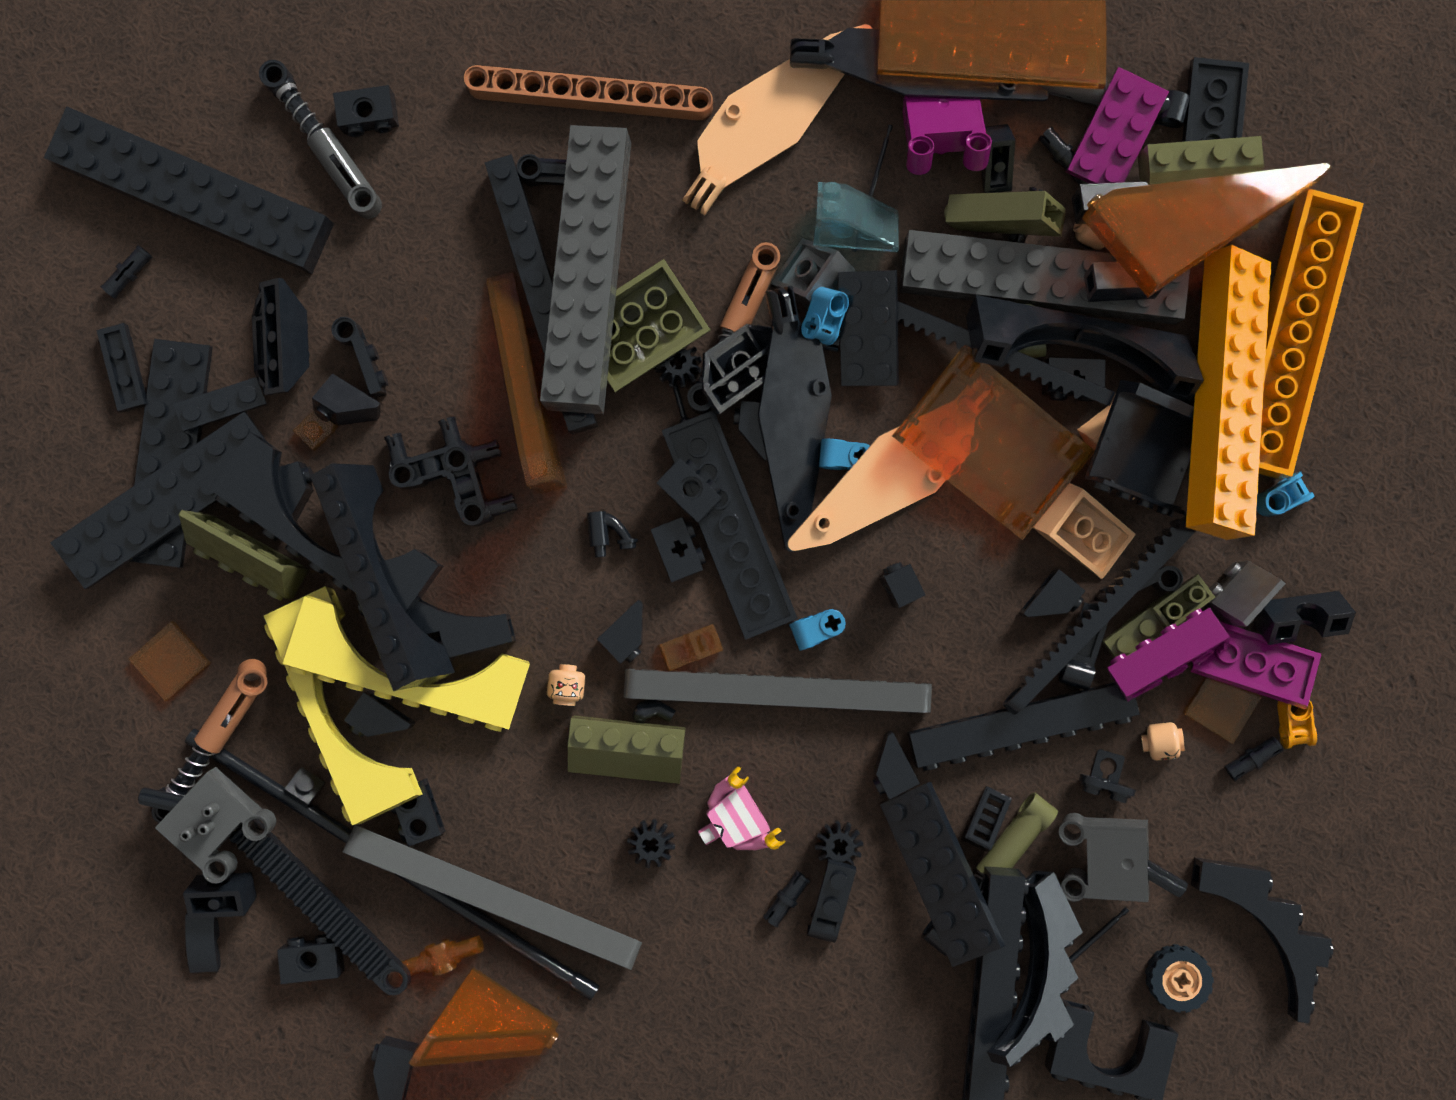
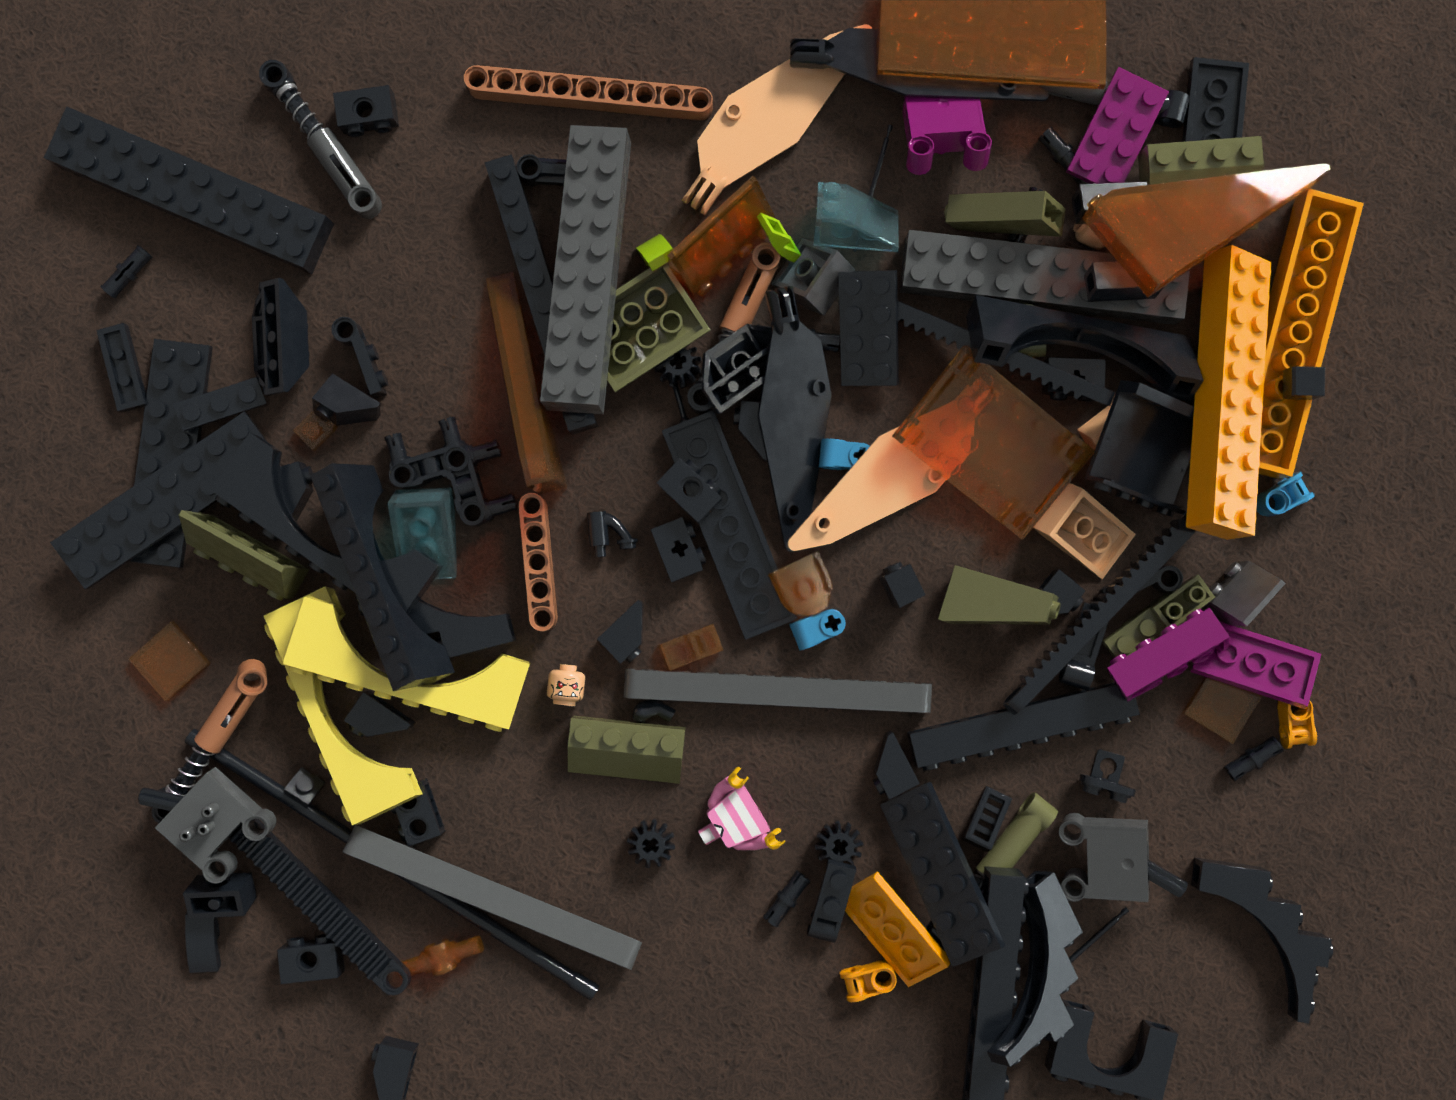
(427, 523): none -> clear light blue slope
(485, 1024): clear orange slope -> none
(531, 549): none -> nougat beam
(655, 251): none -> lime slope
(720, 240): none -> clear orange slope
(778, 237): none -> lime slope
(803, 585): none -> clear orange tile
(826, 313): dark azure piece -> none
(866, 982): none -> light orange piece
(895, 930): none -> light orange plate
(992, 600): none -> olive slope
(1000, 167): black slope -> none
(1163, 741): light nougat head -> none
(1179, 978): black wheel -> none
(1303, 383): none -> black piece
(1325, 612): black arch -> none

